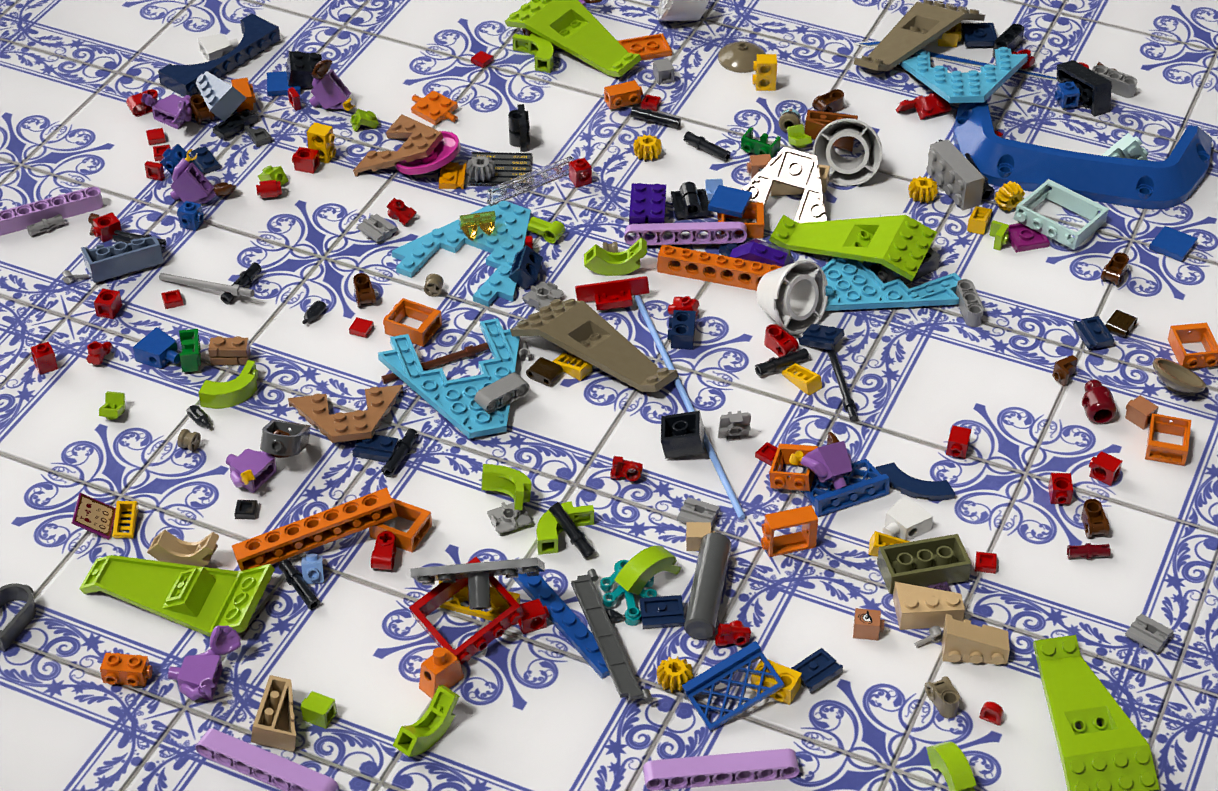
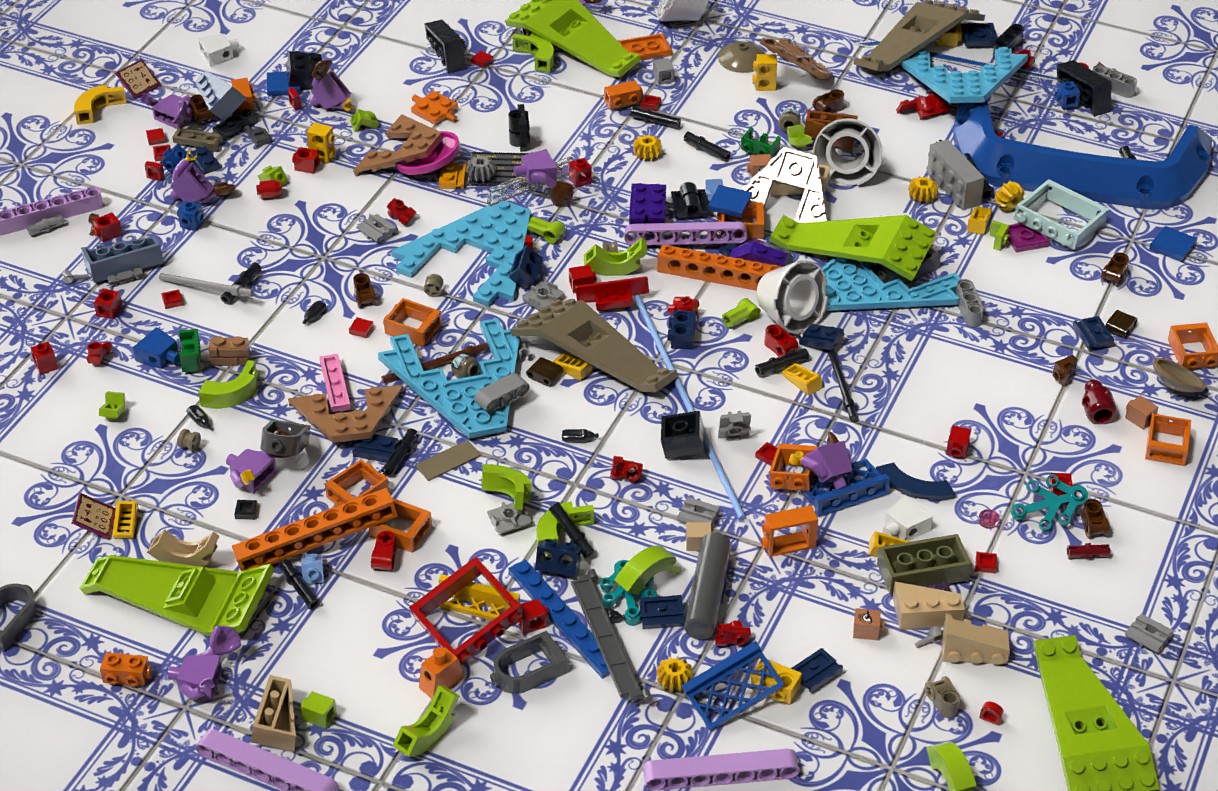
(96, 98): none -> yellow arch
(125, 276): none -> light grey axle
(127, 237): black pin -> none
(136, 106): red piece -> none
(138, 78): none -> piece
(197, 138): none -> dark tan plate
(257, 37): dark blue arch -> none
(334, 383): none -> bright pink plate
(336, 486): none -> orange window
(446, 44): none -> black wedge
(447, 460): none -> dark tan piece
(464, 366): none -> dark tan head
(471, 222): clear yellow tile -> none
(478, 576): dark grey plate -> none
(540, 168): none -> medium lavender torso
(541, 642): none -> dark grey window
(558, 563): none -> dark blue brick
(578, 435): none -> black piece
(581, 276): none -> red brick
(744, 311): none -> lime piece
(798, 56): none -> medium nougat wing
(988, 518): none -> clear pink tile
(1052, 501): none -> teal plant
(1105, 468): red brick -> none
(1128, 148): light aqua plate -> none

